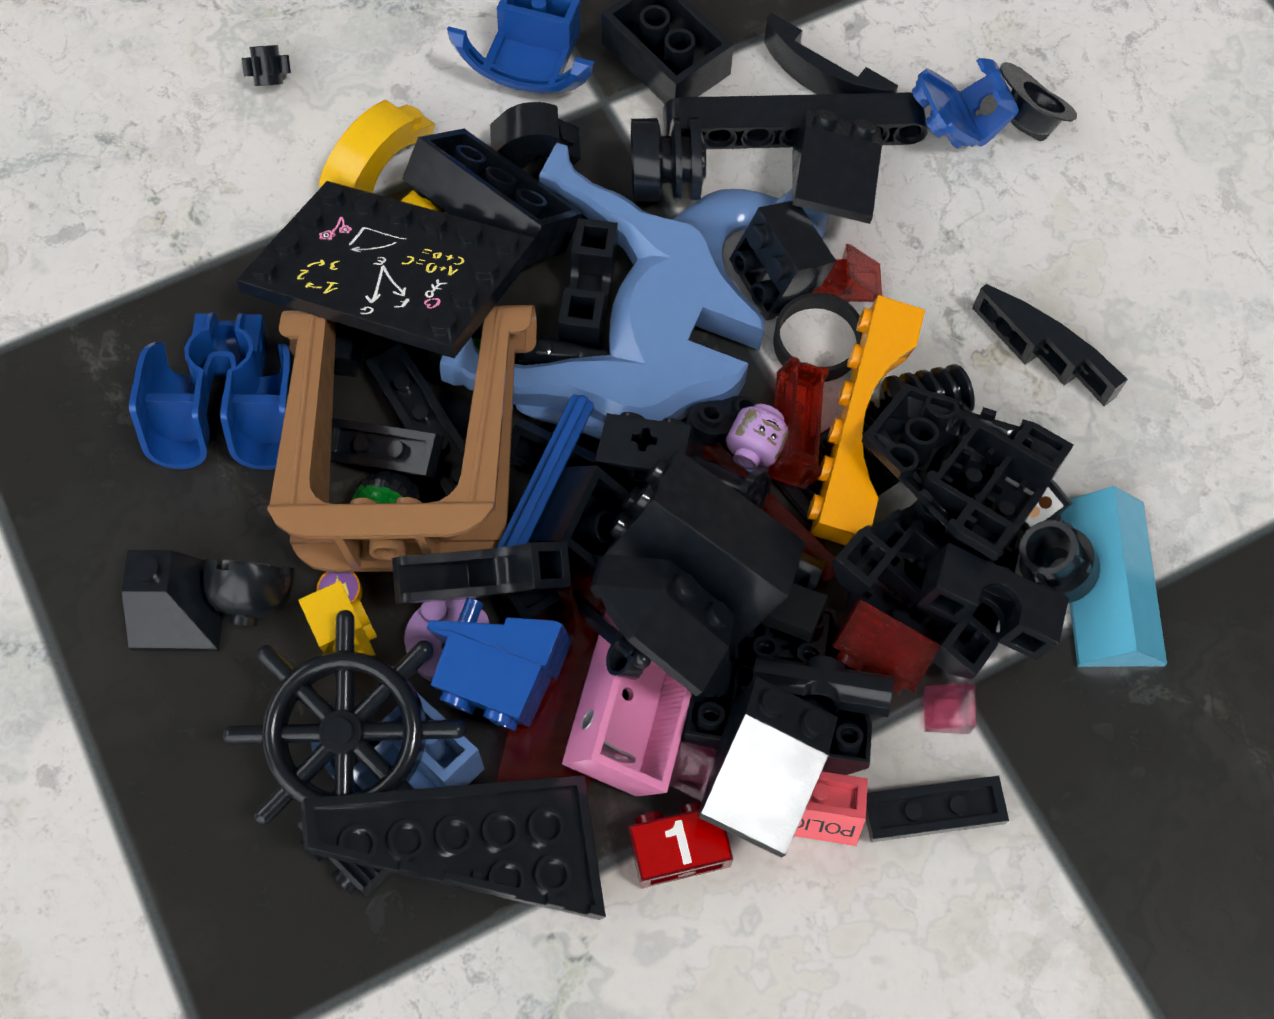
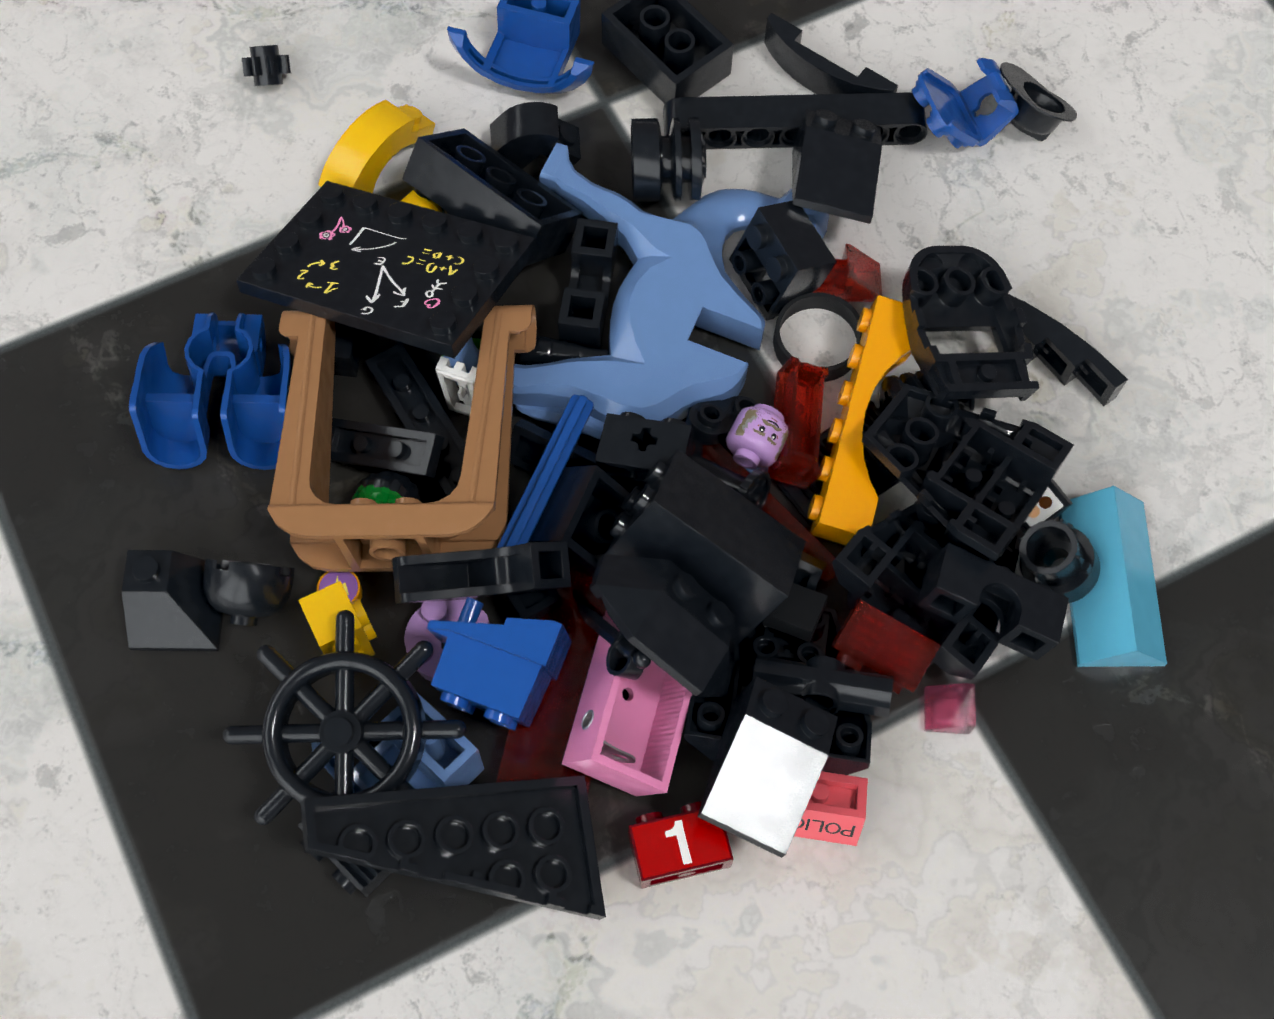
(448, 377): none -> white tile
(692, 769): clear pink slope -> none
(935, 808): black plate -> none
(966, 292): none -> black slope

